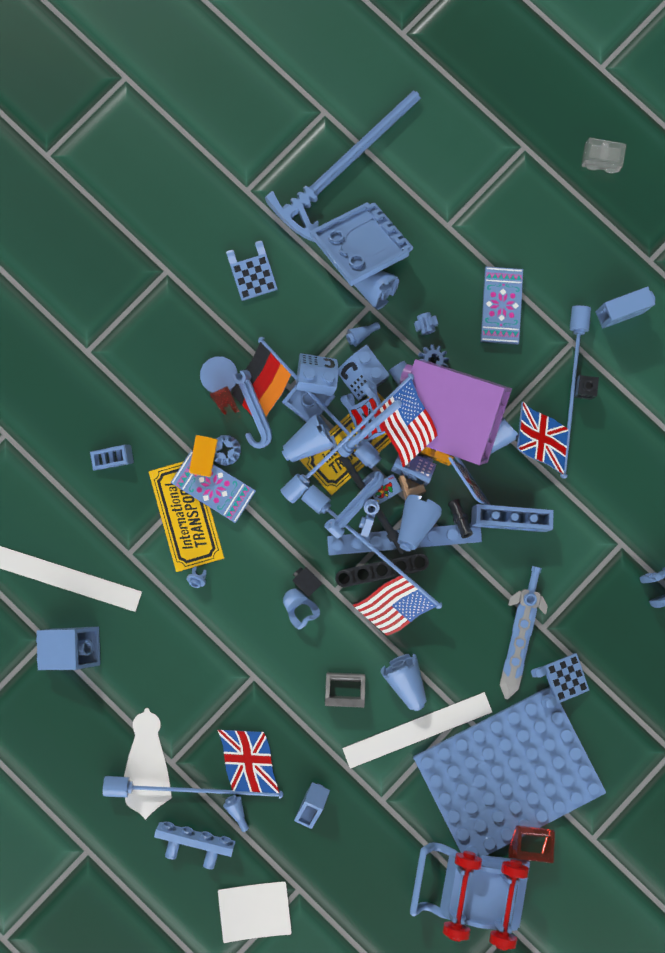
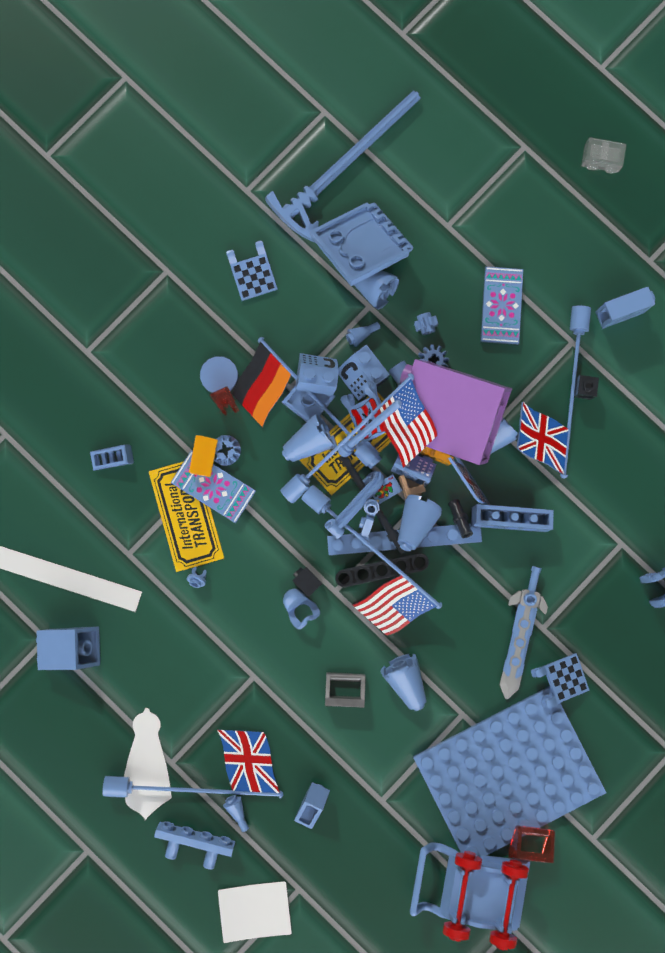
(255, 409): medium blue piece -> none
(417, 730): white sticker -> none

